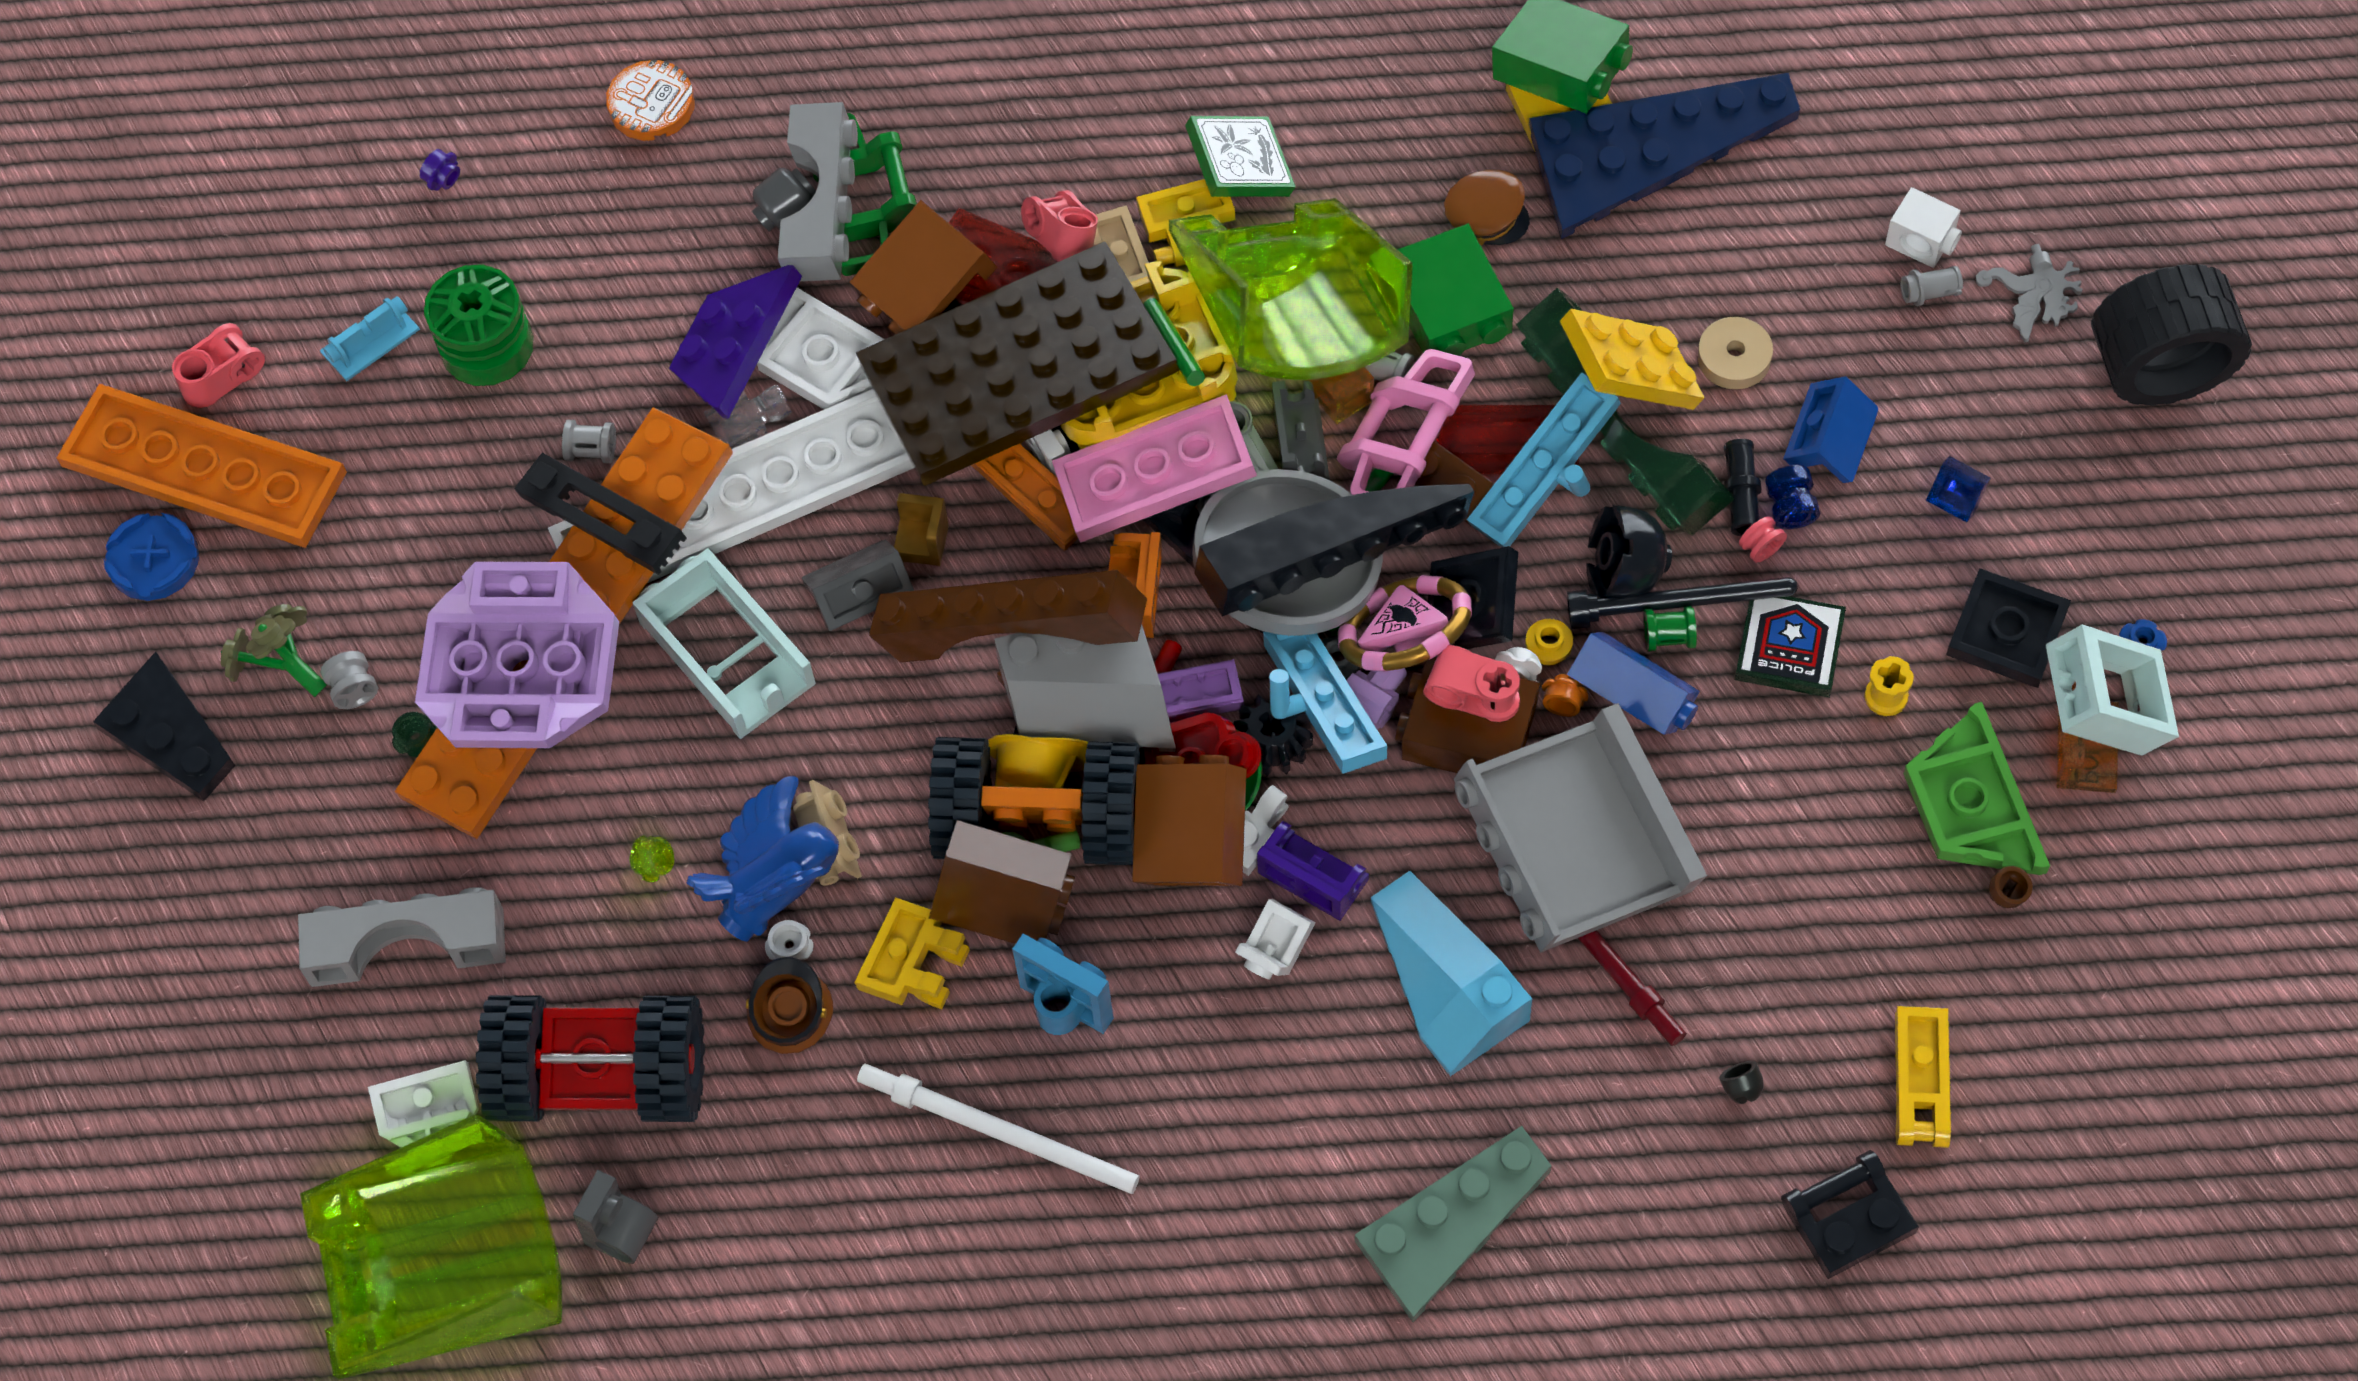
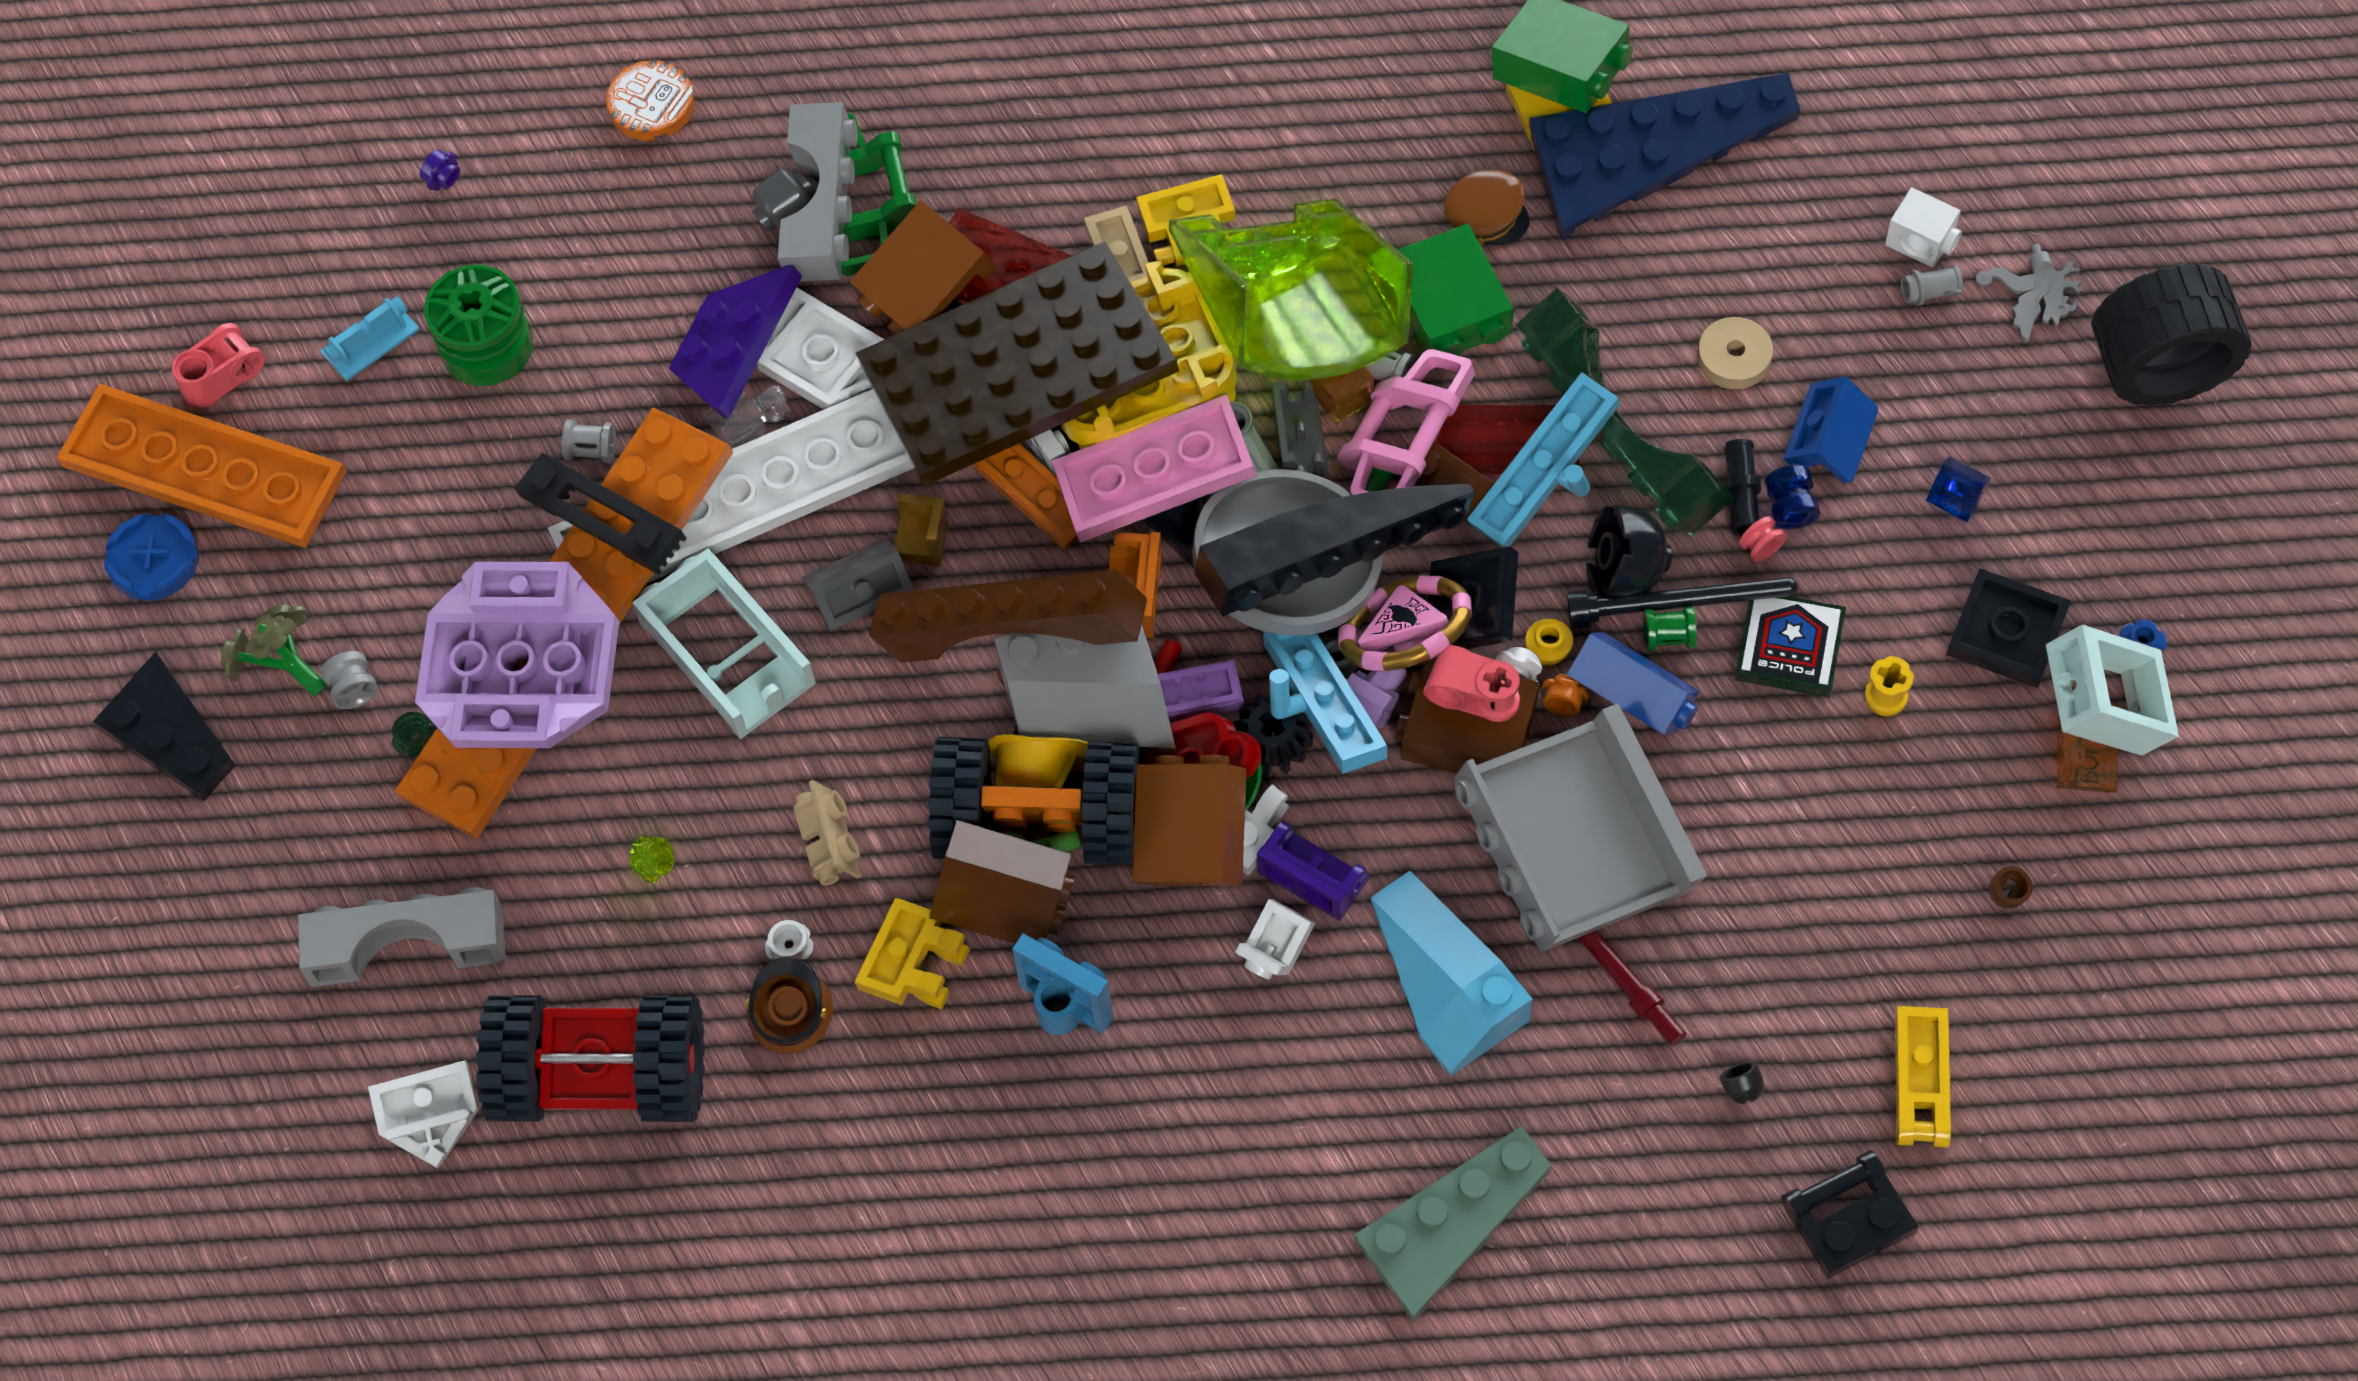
(434, 1249): clear neon green windscreen -> none
(612, 1220): dark grey plate -> none
(766, 861): blue animal -> none
(909, 1092): white bar -> none
(1060, 224): coral piece -> none
(1185, 360): green bar -> none
(1240, 156): tile -> none
(1632, 359): yellow plate -> none
(1973, 800): bright green wing -> none

